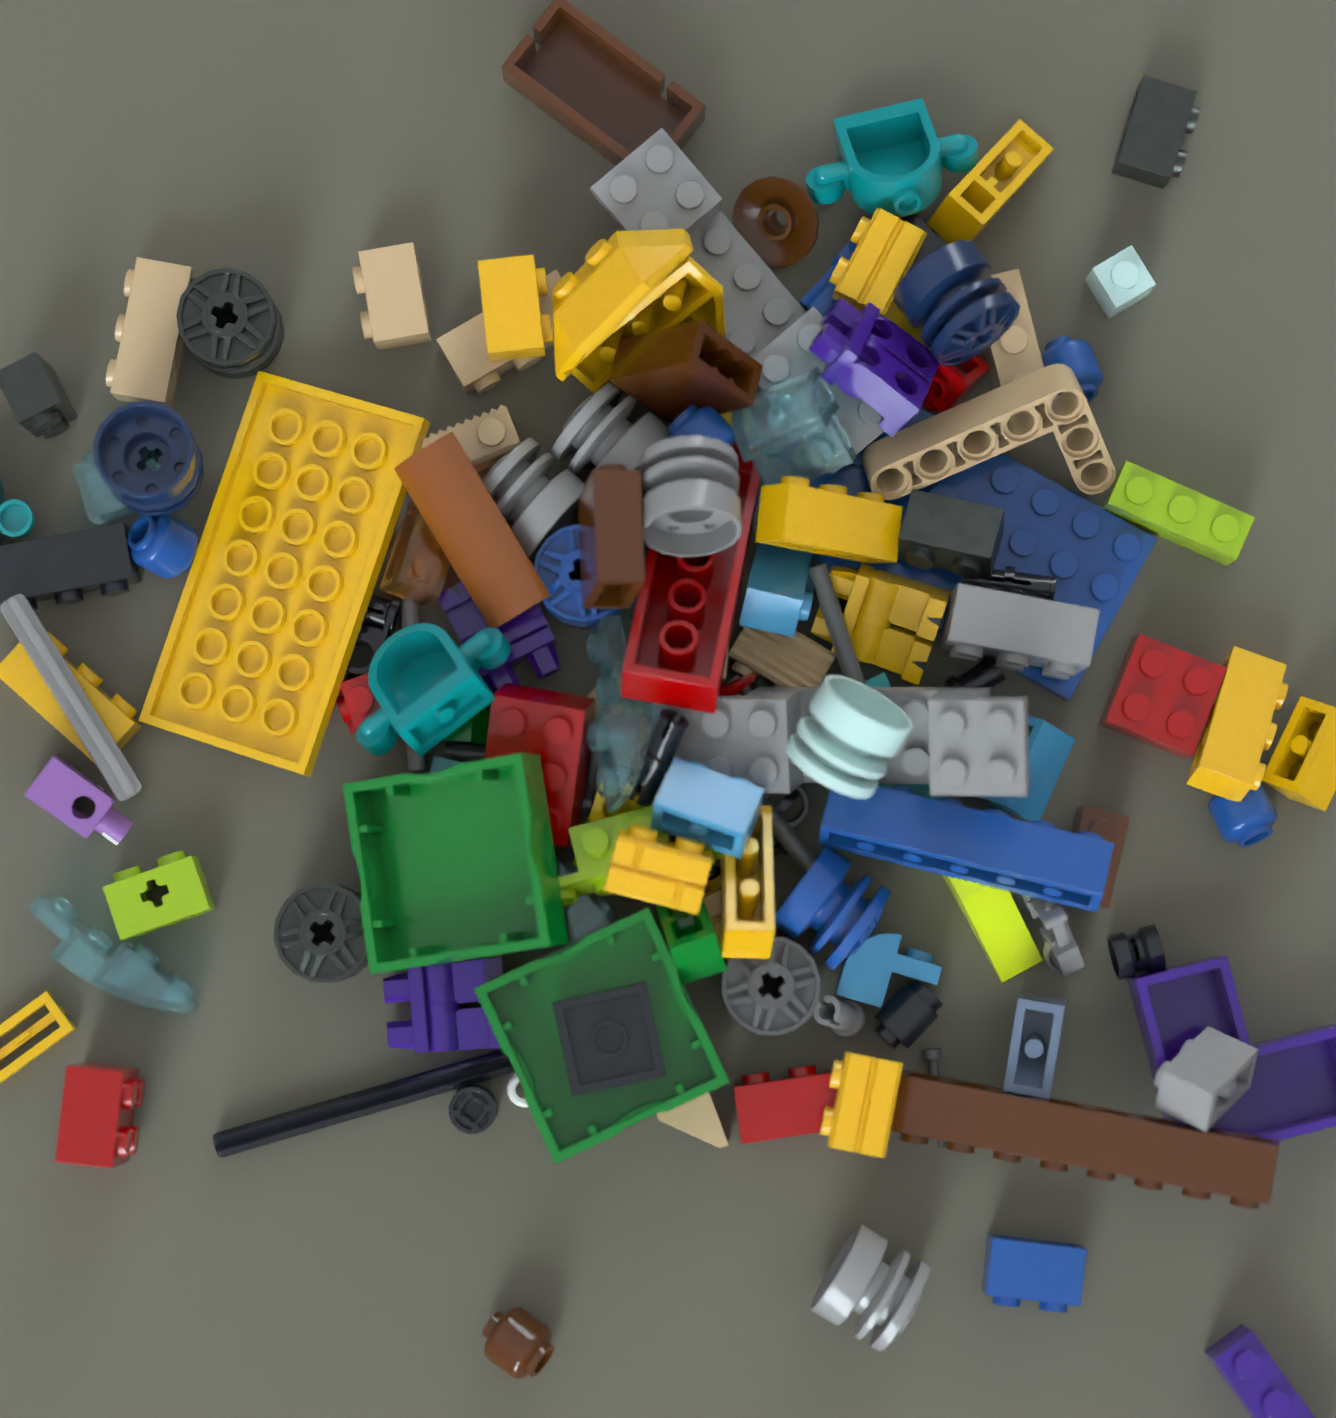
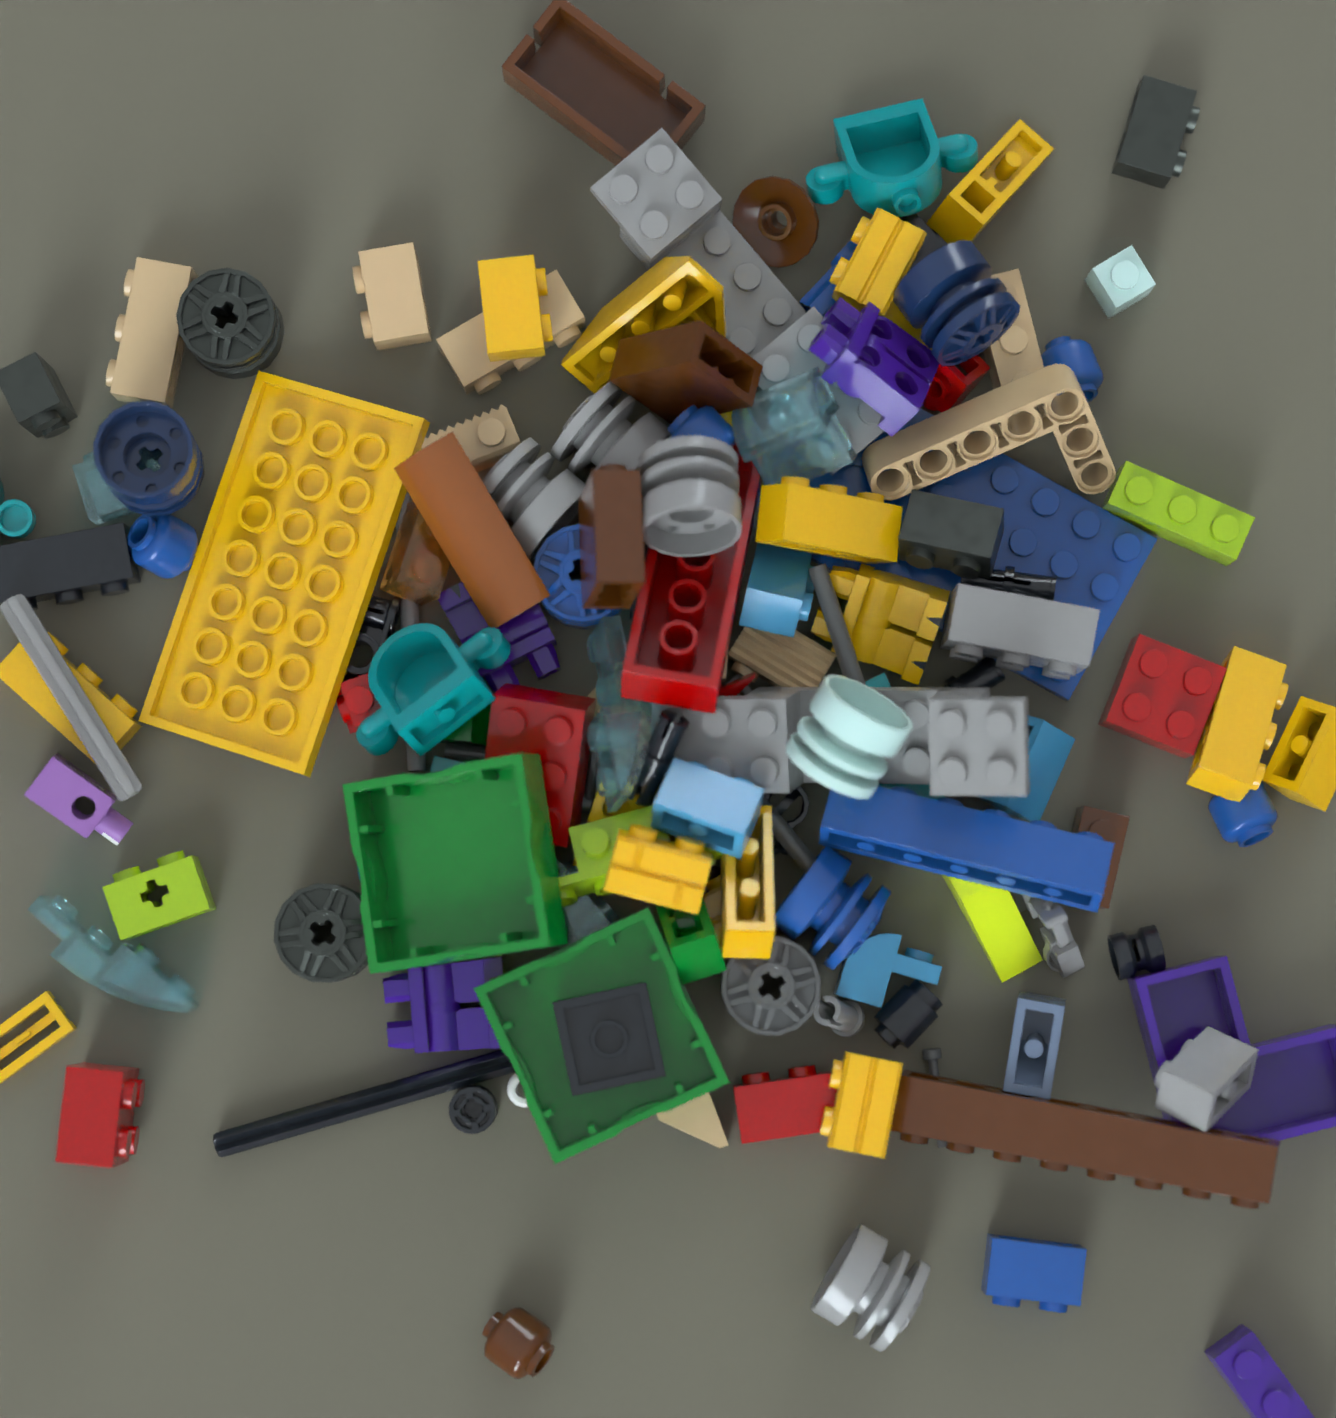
(609, 288): yellow wedge -> none

